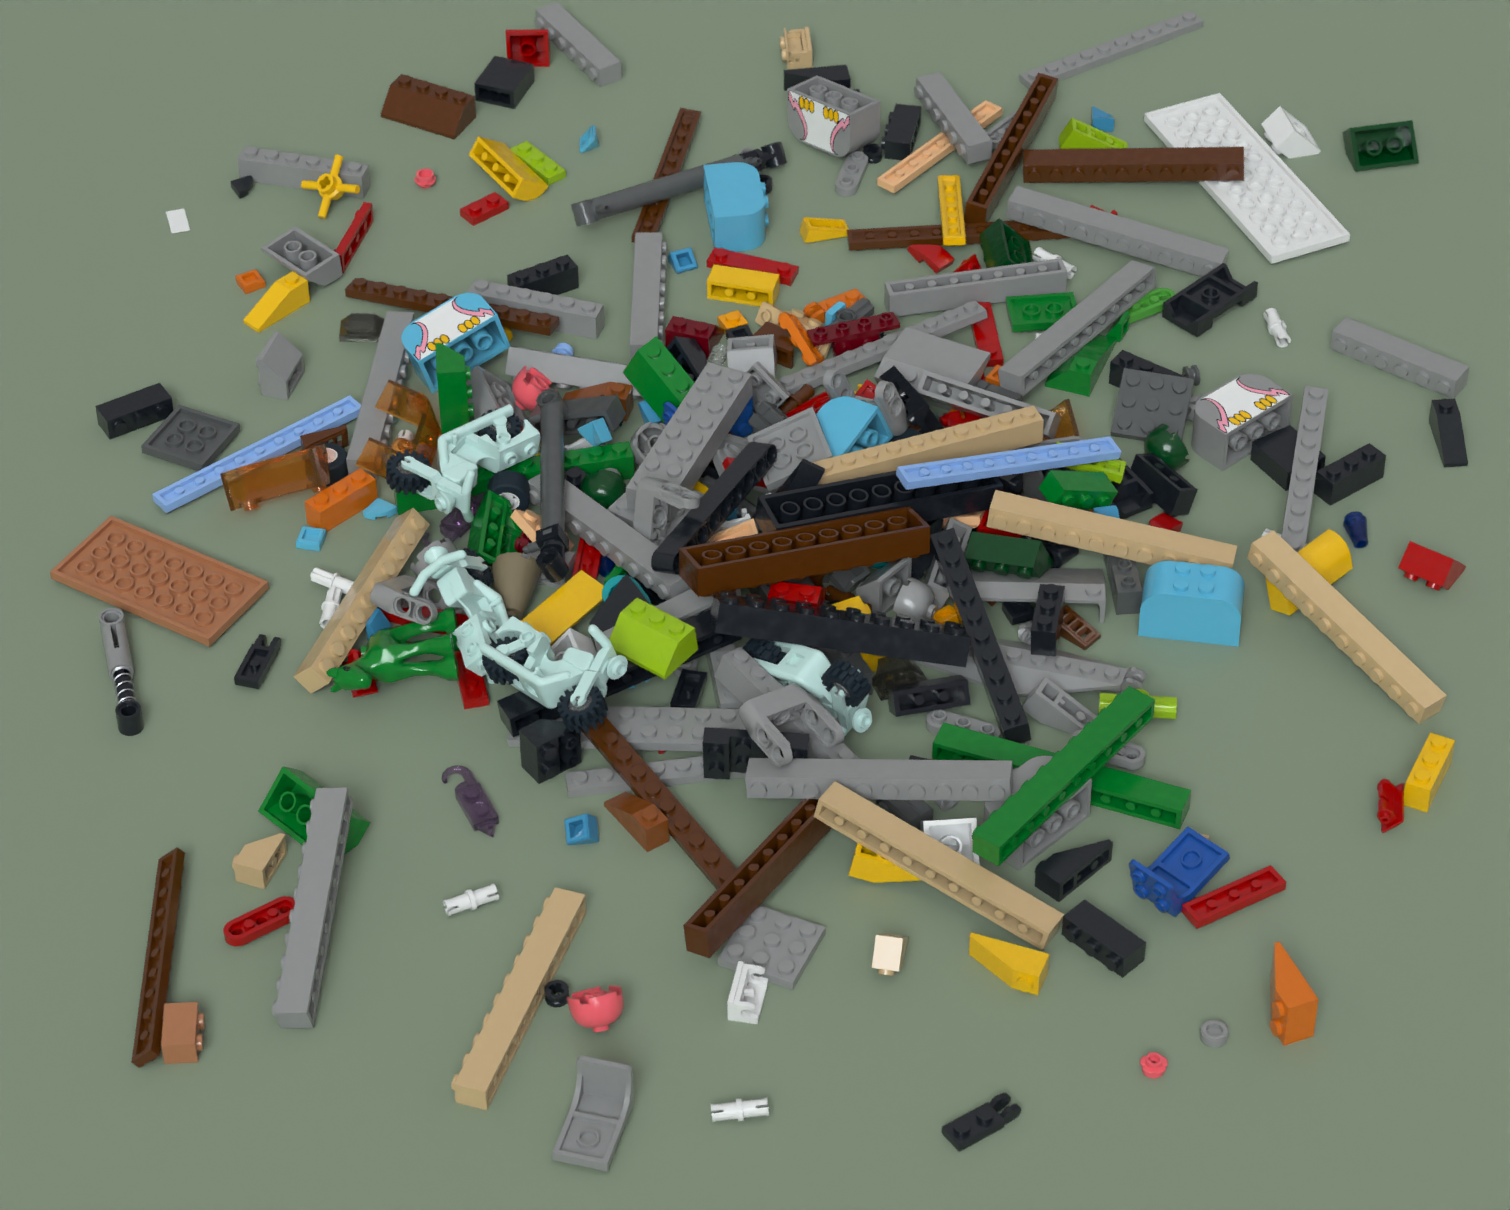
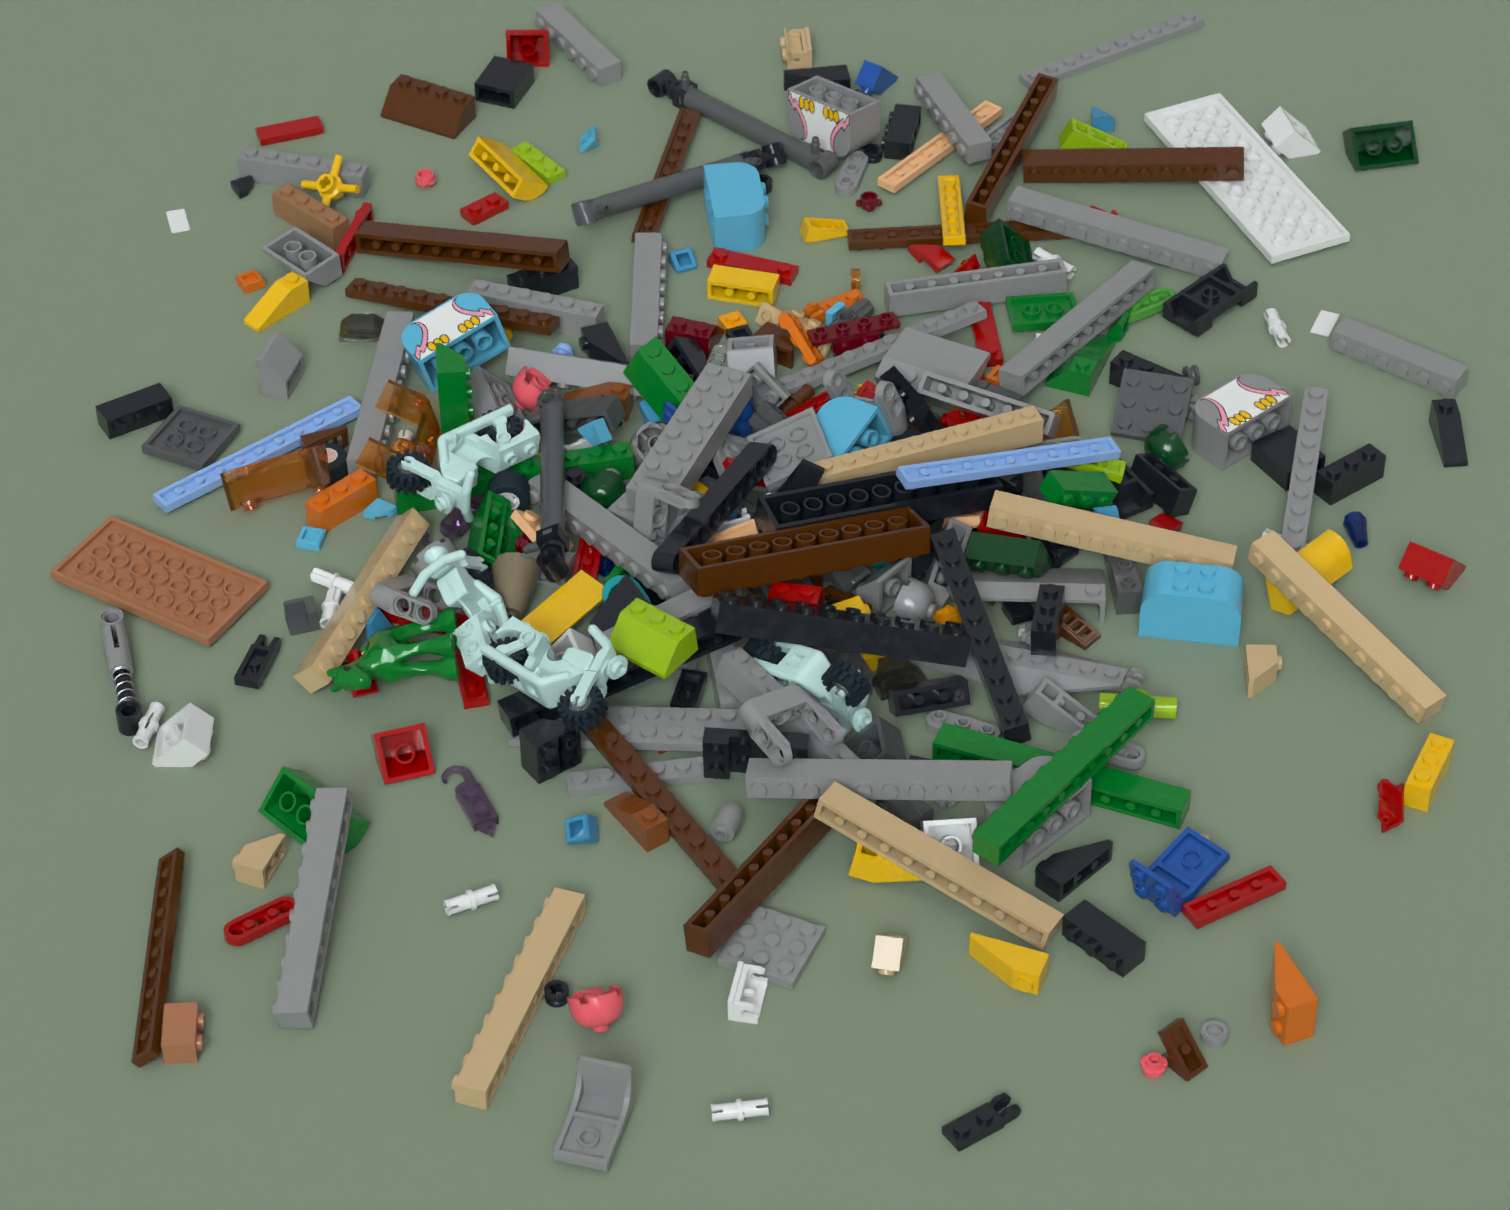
(148, 725): none -> white pin
(184, 738): none -> white slope
(289, 130): none -> red tile
(301, 615): none -> dark grey panel
(309, 215): none -> medium nougat brick
(403, 753): none -> red slope
(462, 246): none -> reddish brown brick
(601, 344): none -> black slope
(686, 95): none -> dark grey piece
(726, 822): none -> light grey brick
(855, 279): none -> clear orange tile
(868, 201): none -> dark red plate
(874, 78): none -> blue slope
(878, 741): none -> dark grey slope
(1182, 1050): none -> reddish brown slope
(1260, 667): none -> tan slope
(1324, 323): none -> white sticker

